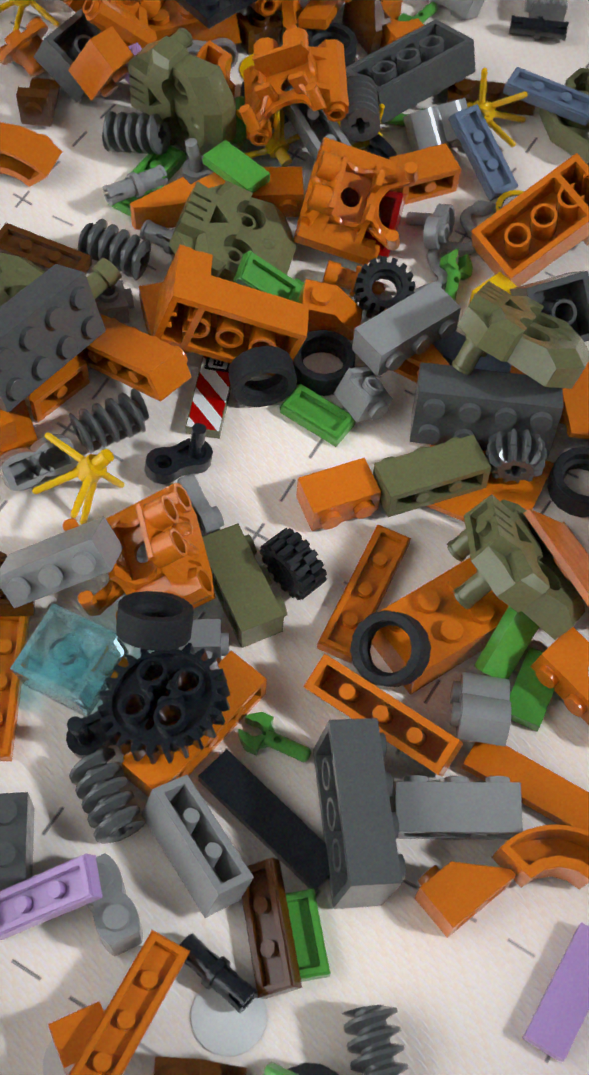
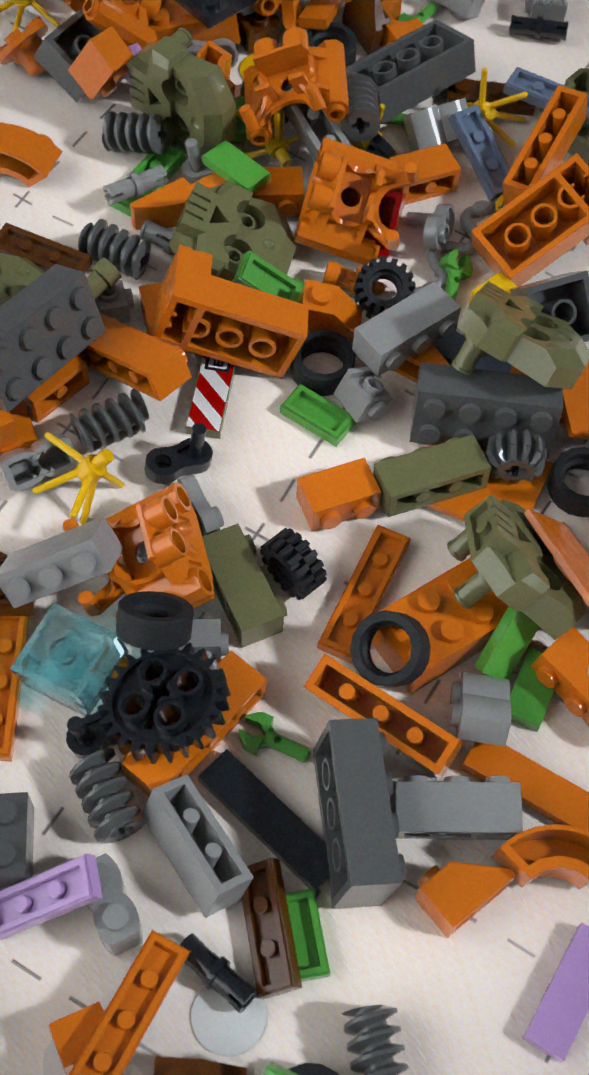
(38, 101): reddish brown bracket -> none
(262, 361): black tyre -> none
(547, 141): none -> orange brick

